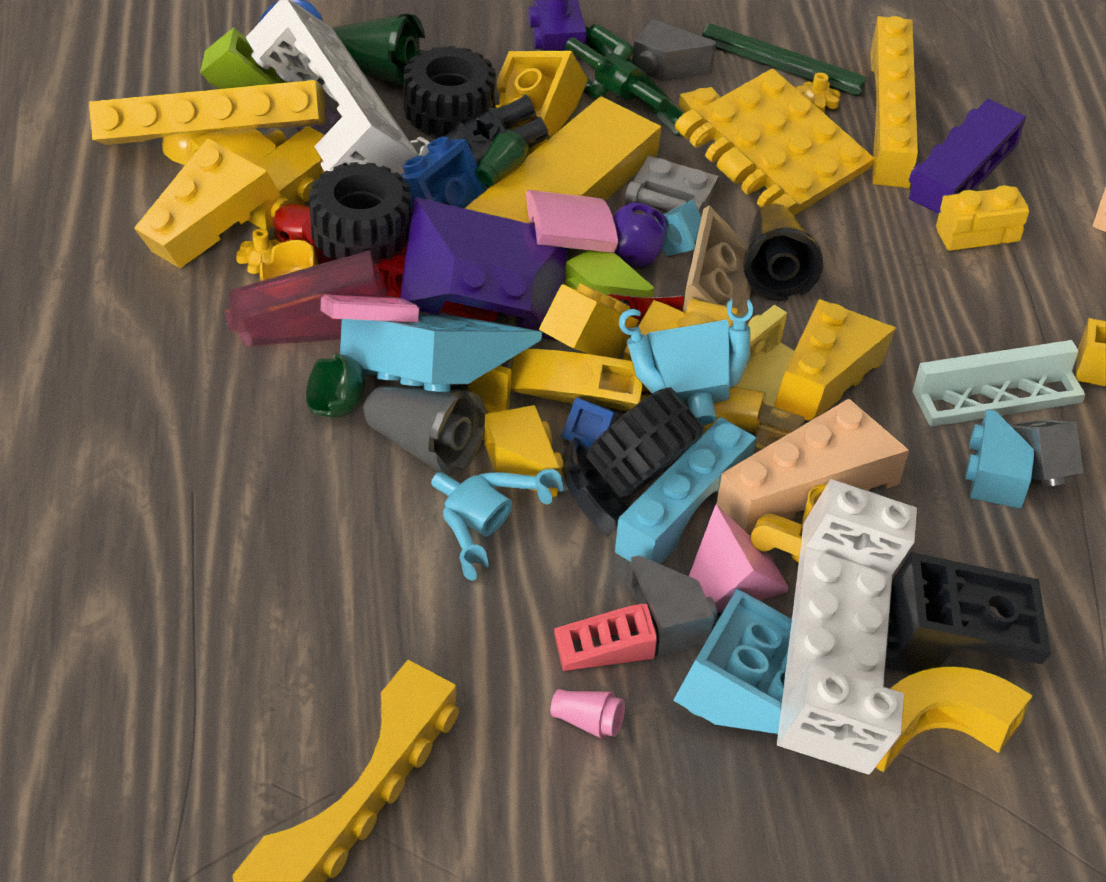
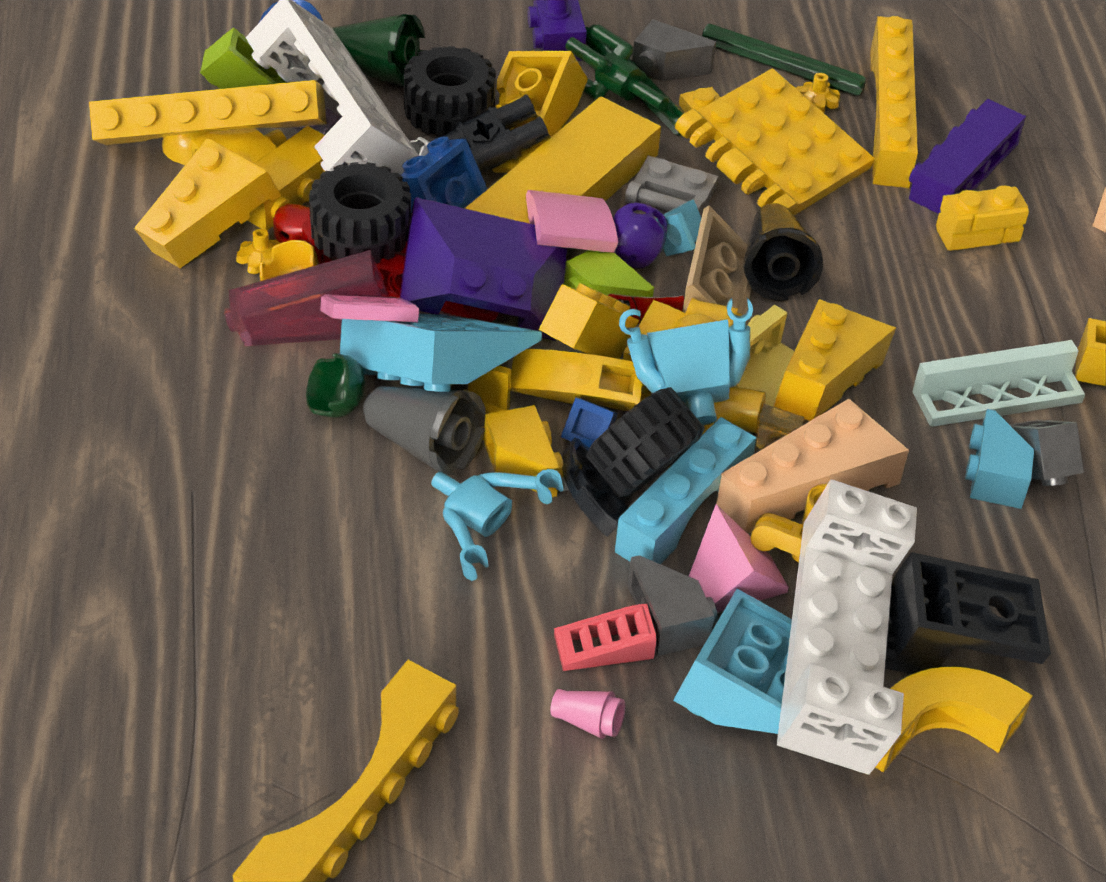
(502, 157): dark green cone -> none

